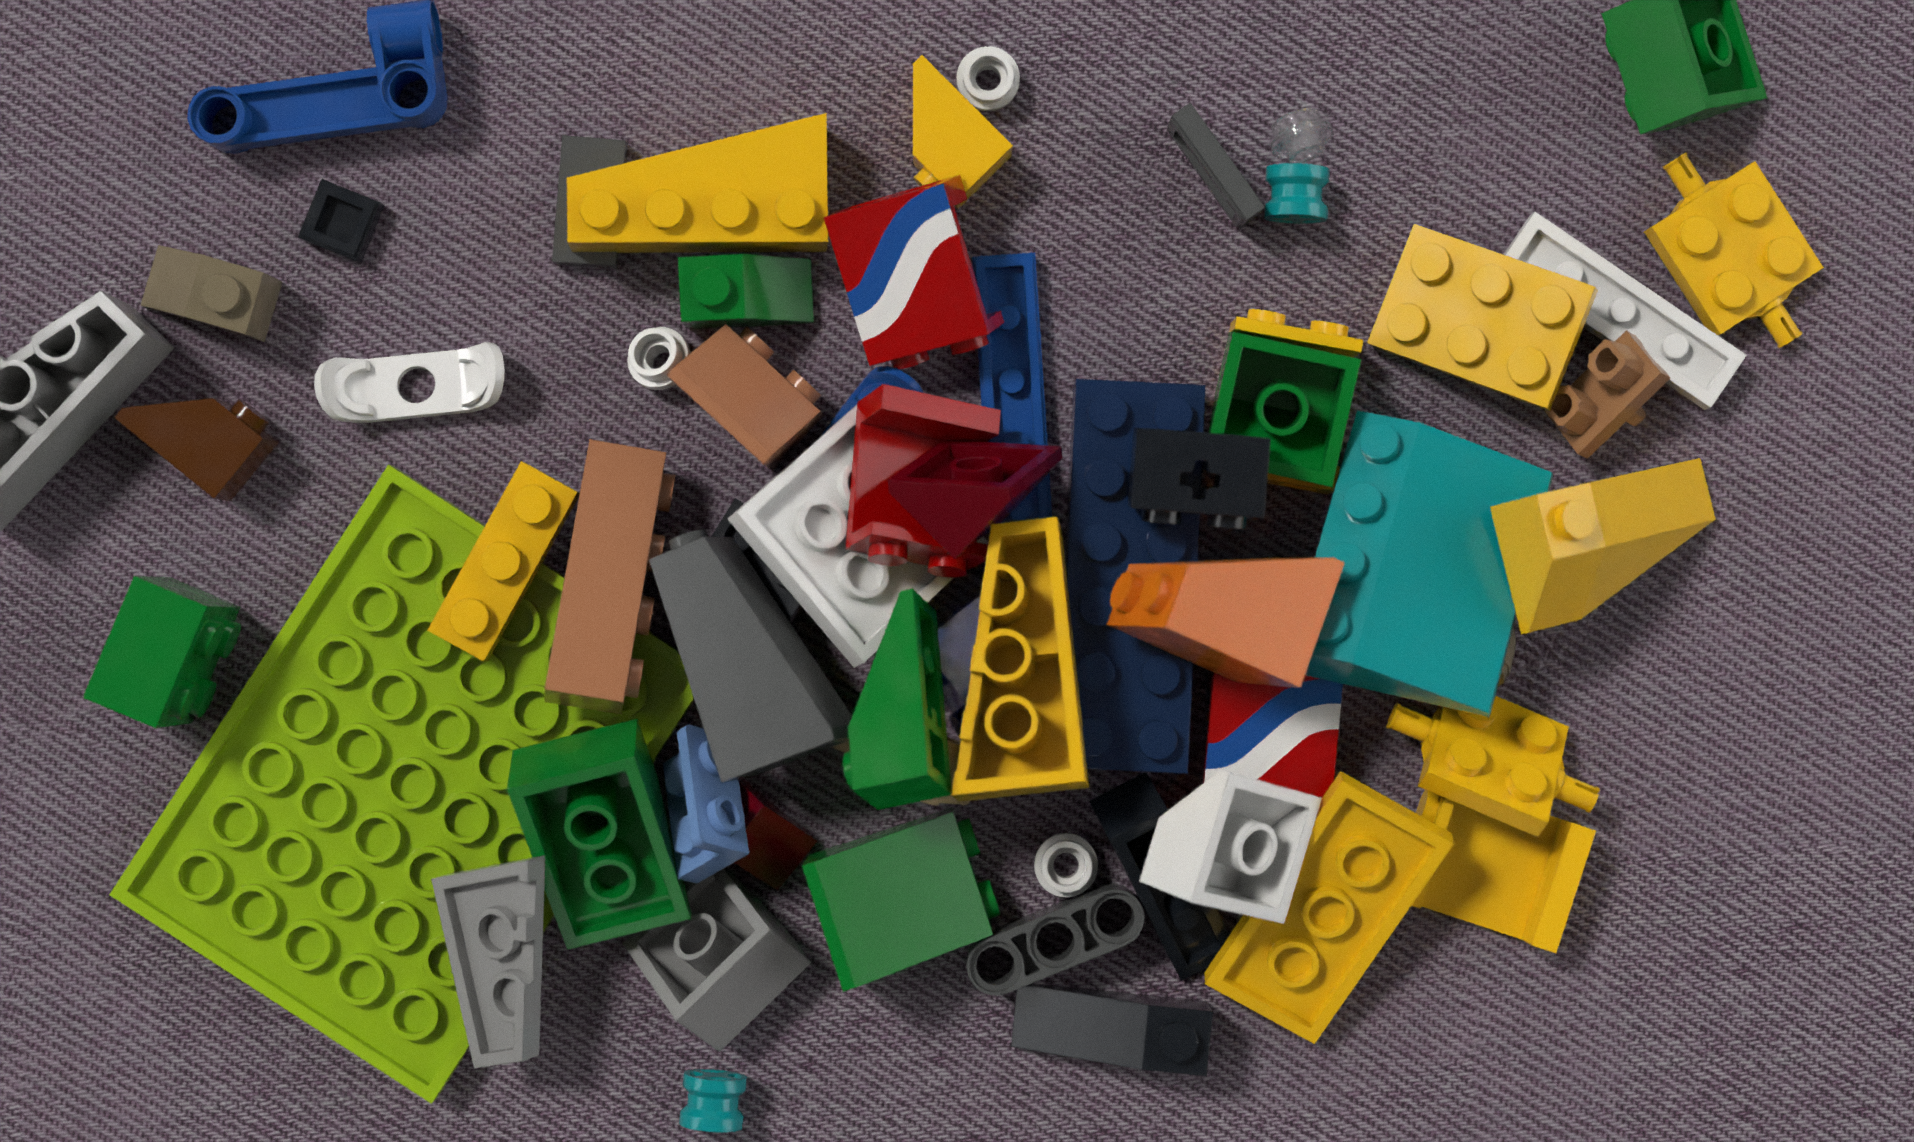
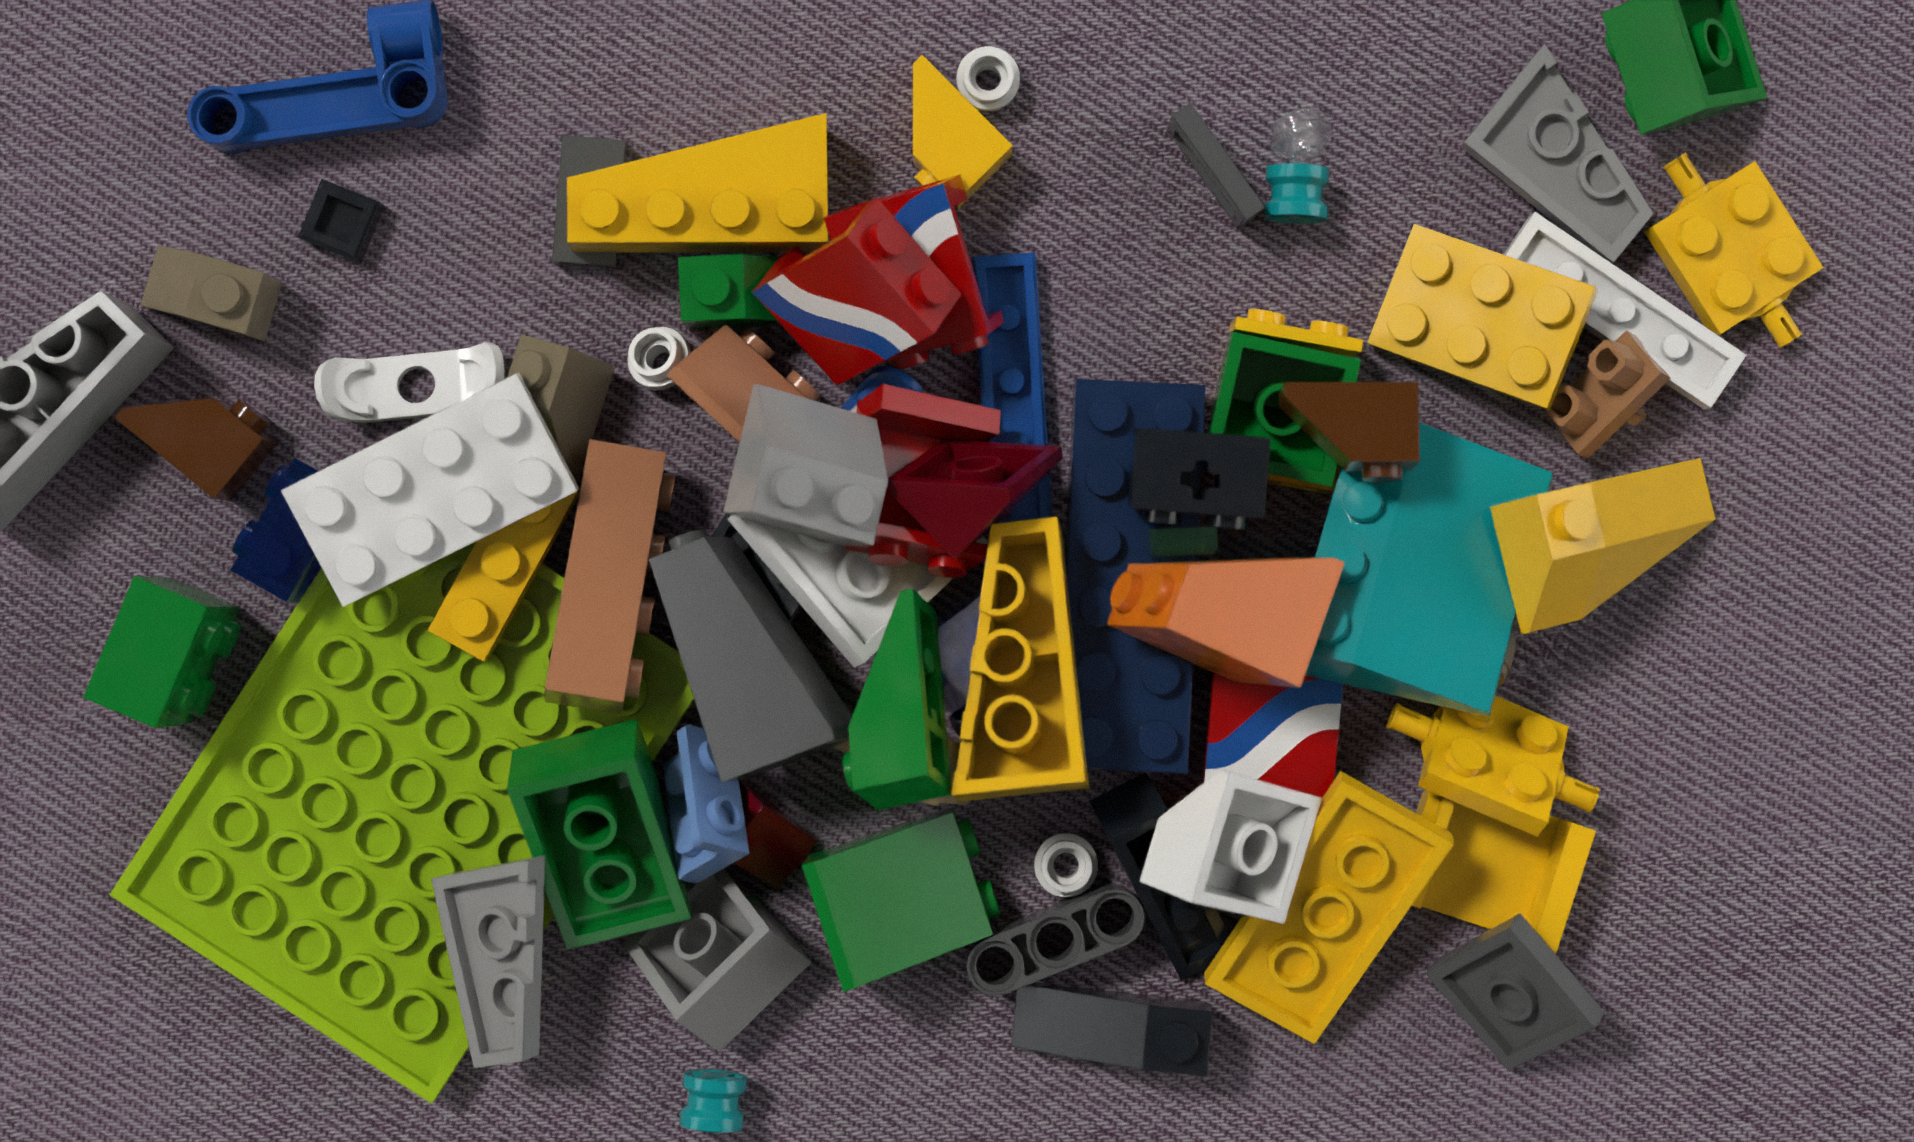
(275, 548): none -> clear blue brick
(430, 489): none -> white plate
(566, 390): none -> dark tan slope
(808, 469): none -> light grey slope
(858, 295): none -> red panel
(1181, 542): none -> clear green tile
(1359, 423): none -> reddish brown slope
(1515, 992): none -> dark grey plate
(1557, 161): none -> light grey wing

